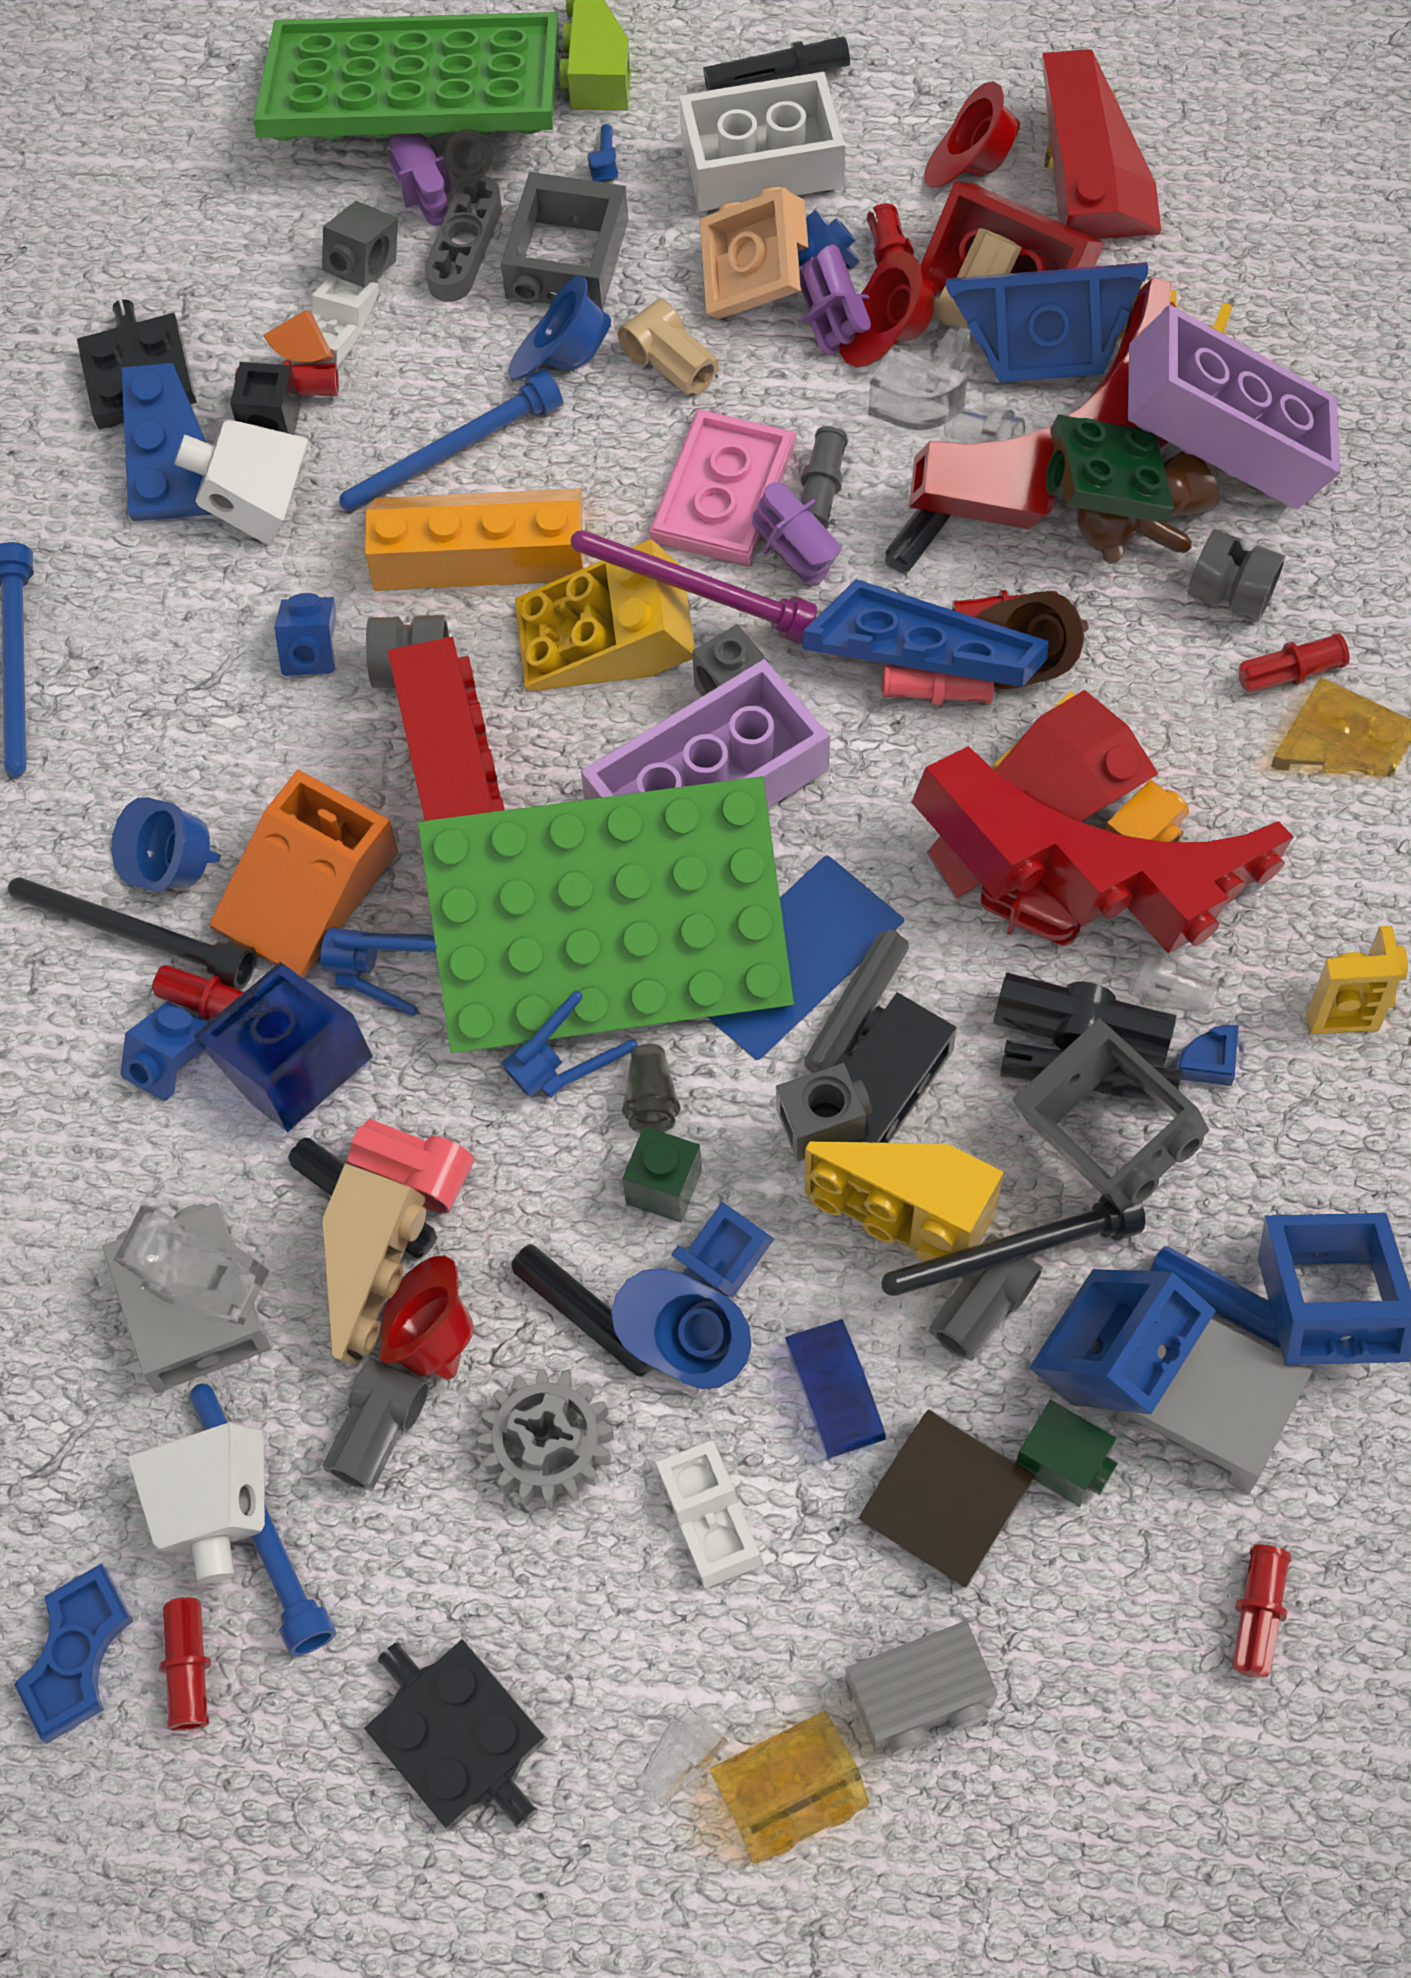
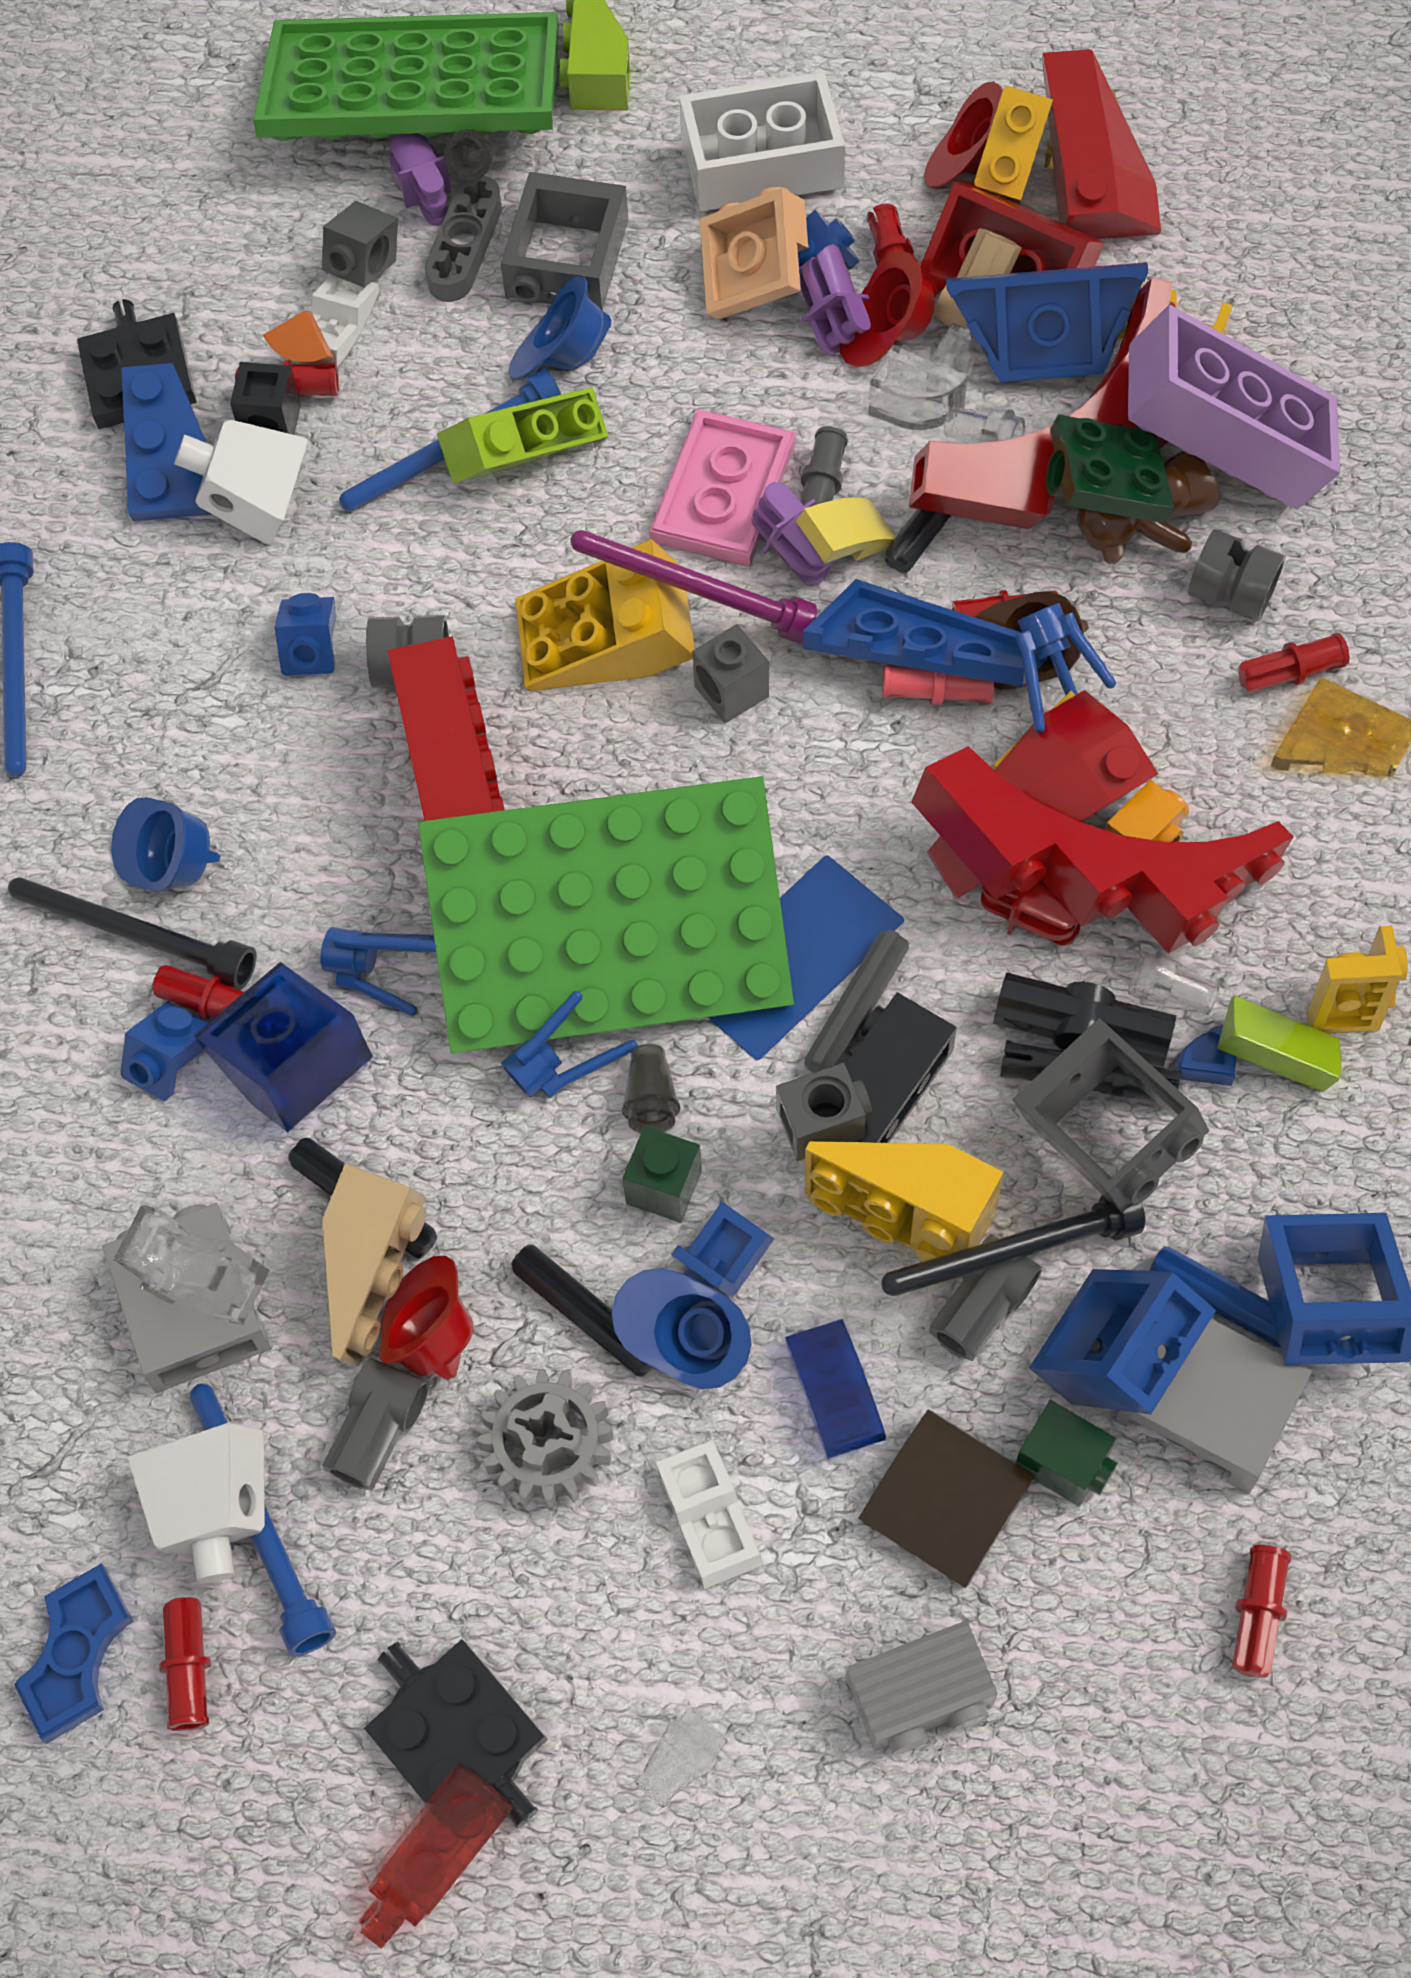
(303, 872): orange slope -> none
(430, 1166): coral piece -> none
(432, 1853): none -> clear red hinge
(473, 539): light orange slope -> none
(521, 434): none -> lime slope
(602, 162): blue hand -> none
(660, 339): tan piece -> none
(729, 734): lavender brick -> none
(780, 64): black pin -> none
(790, 1787): clear yellow bracket -> none
(845, 529): none -> light yellow slope
(1012, 143): none -> yellow bracket
(1047, 634): none -> blue plant
(1281, 1044): none -> lime slope

